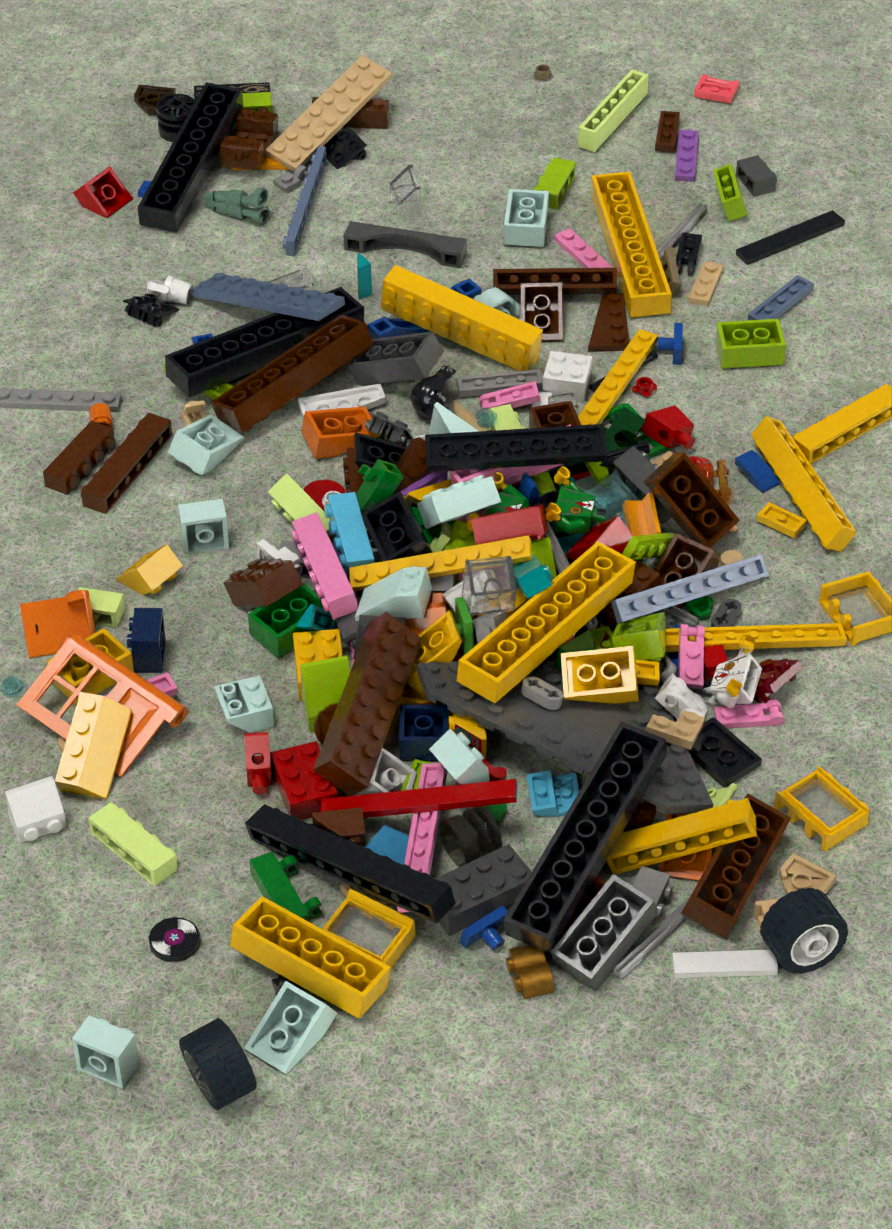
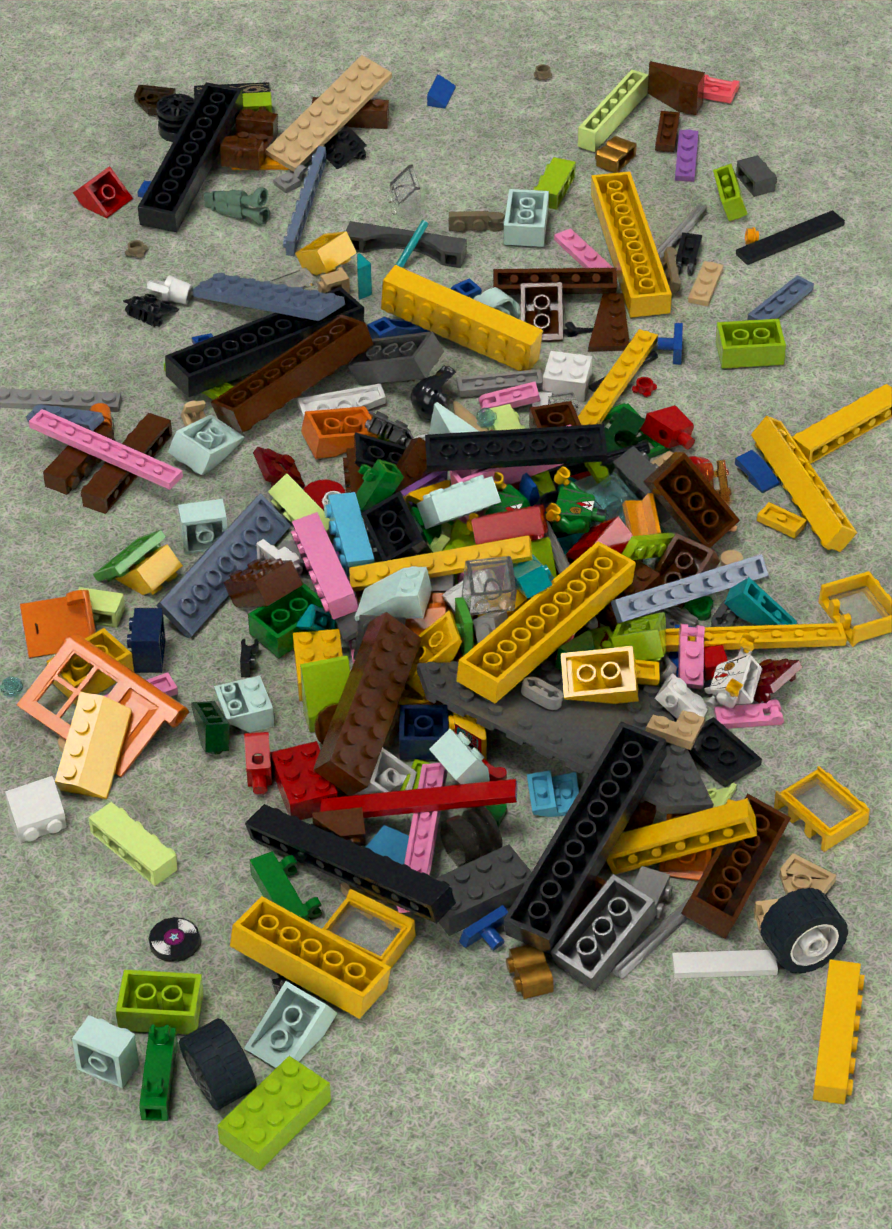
(86, 419): none -> sand blue plate
(106, 449): none -> bright pink plate
(130, 555): none -> bright green plate
(136, 249): none -> dark tan plate
(158, 1073): none -> green brick
(159, 1000): none -> lime brick
(202, 586): none -> sand blue plate
(211, 727): none -> dark green slope
(247, 657): none -> black plate
(270, 466): none -> dark red piece
(274, 1113): none -> lime brick
(326, 253): none -> yellow brick
(334, 280): none -> tan brick
(412, 243): none -> teal bar
(440, 92): none -> blue slope
(476, 221): none -> dark tan hinge
(572, 330): none -> black hand
(615, 154): none -> pearl gold brick
(676, 87): none -> reddish brown slope
(751, 235): none -> light orange plate
(755, 605): none -> teal slope
(836, 1034): none -> yellow brick

